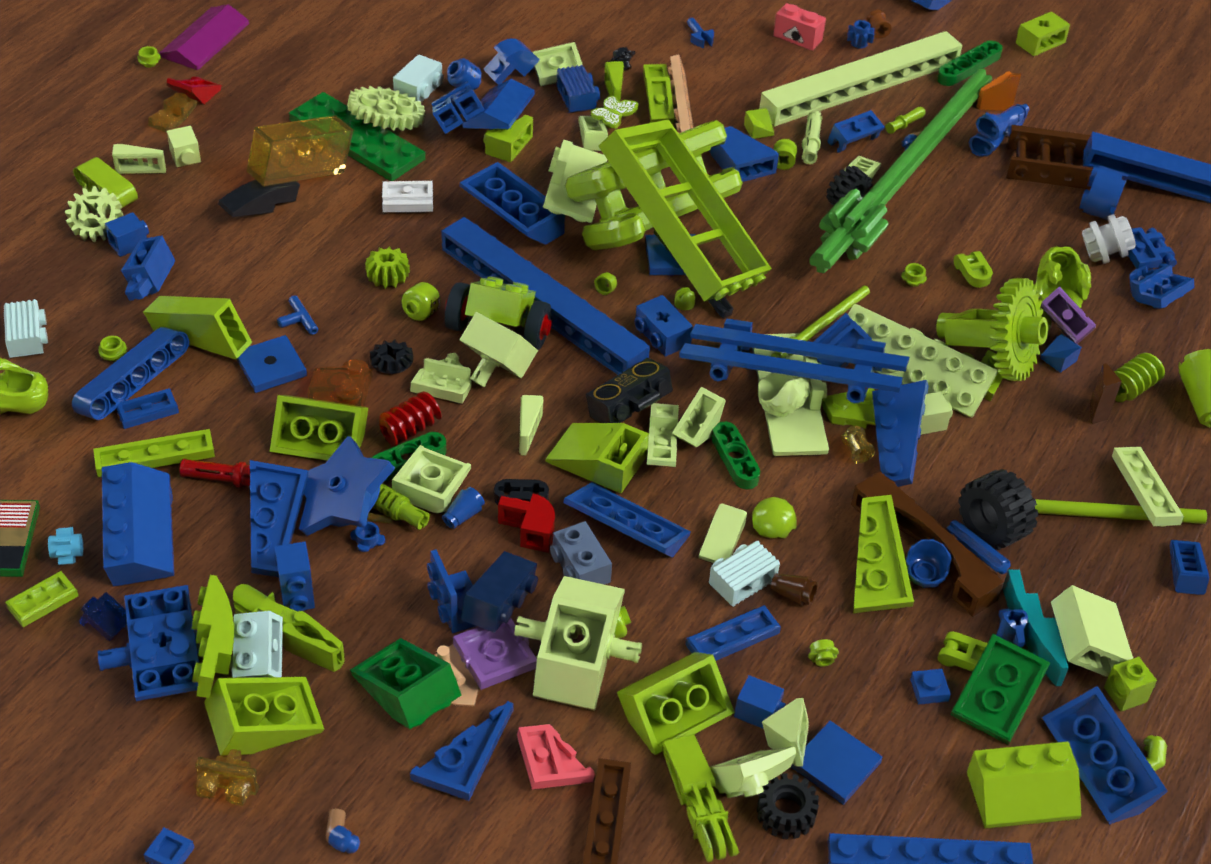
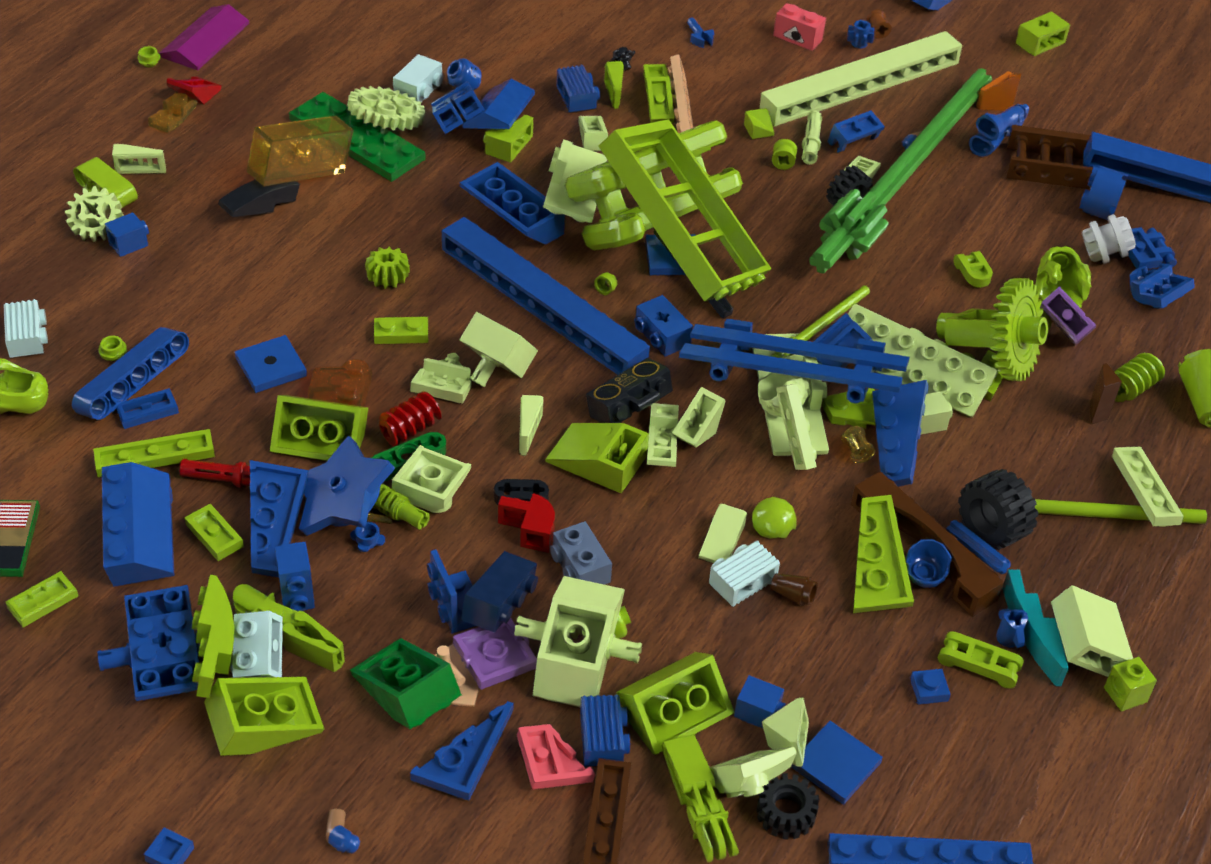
(65, 546): medium azure gear -> none
(104, 615): clear blue bracket -> none
(147, 267): blue hinge -> none
(183, 146): yellowish green brick -> none
(206, 321): lime slope -> none
(214, 532): none -> lime plate
(226, 773): clear yellow hips -> none
(299, 315): blue piece -> none
(385, 363): black gear -> none
(400, 330): none -> lime plate
(407, 196): white plate -> none
(421, 301): lime head -> none
(464, 506): blue cone -> none
(501, 303): brick -> none
(511, 55): blue brick -> none
(554, 58): yellowish green plate -> none
(602, 729): none -> blue brick
(613, 111): lime animal -> none
(629, 518): blue slope -> none
(684, 299): lime hinge -> none
(735, 465): green beam -> none
(735, 634): blue tile -> none
(745, 155): blue slope -> none
(796, 427): none -> yellowish green plate
(823, 652): lime plate -> none
(902, 122): lime piece -> none
(914, 274): lime plate -> none
(968, 61): green beam -> none
(1000, 689): green tile -> none
(1025, 784): lime slope -> none
(1061, 353): blue slope -> none
(1106, 756): blue slope -> none
(1156, 751): lime arm -> none
(1189, 571): blue slope -> none

